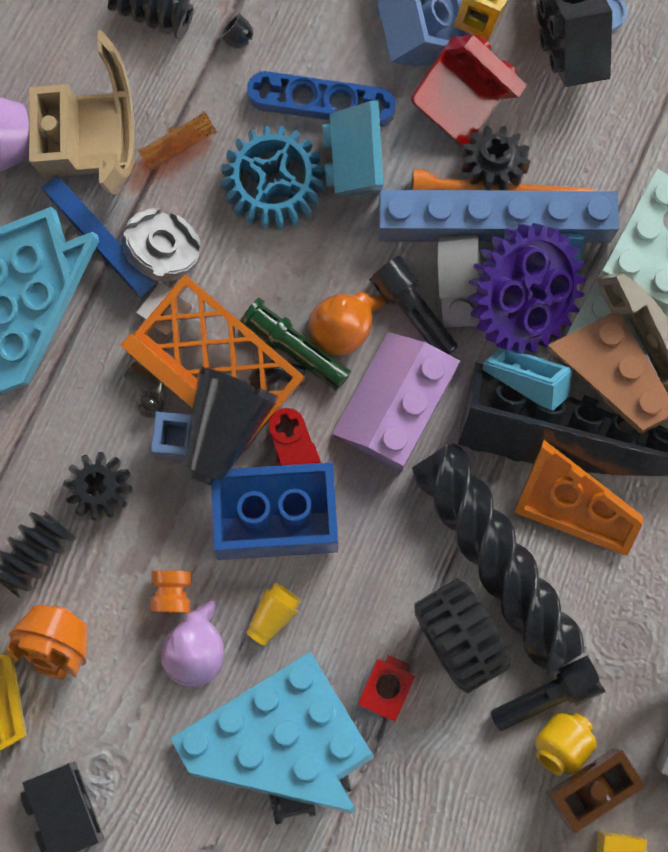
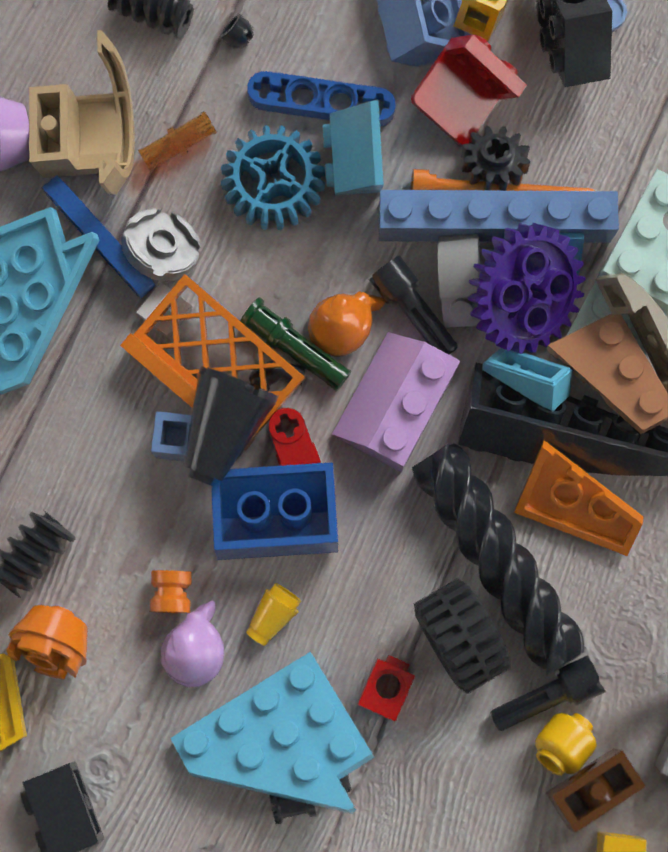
(84, 491): black gear -> none
(151, 390): clear smoke arm -> none

